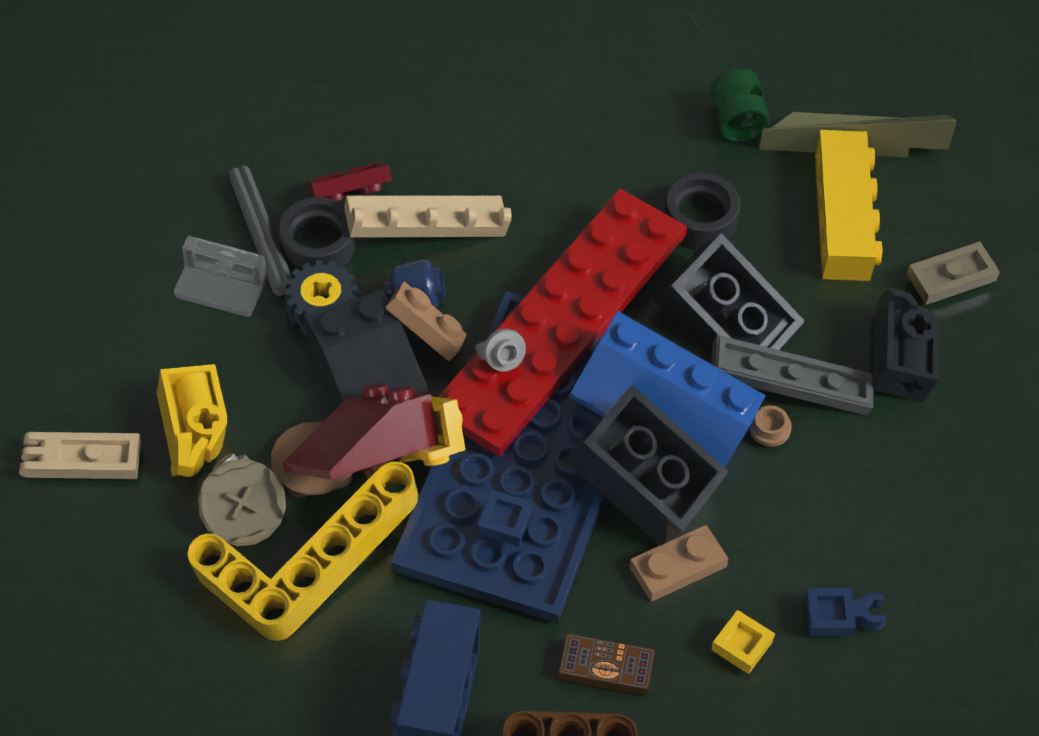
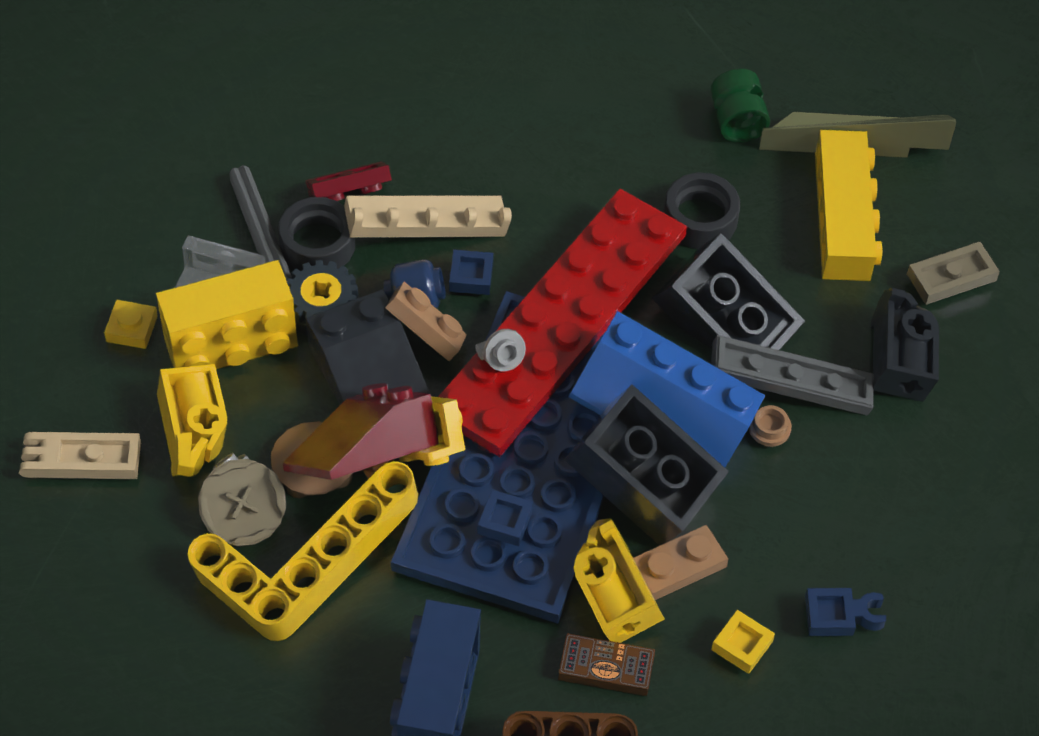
(131, 324): none -> yellow plate
(229, 318): none -> yellow brick
(471, 272): none -> dark blue plate
(620, 595): none -> yellow piece

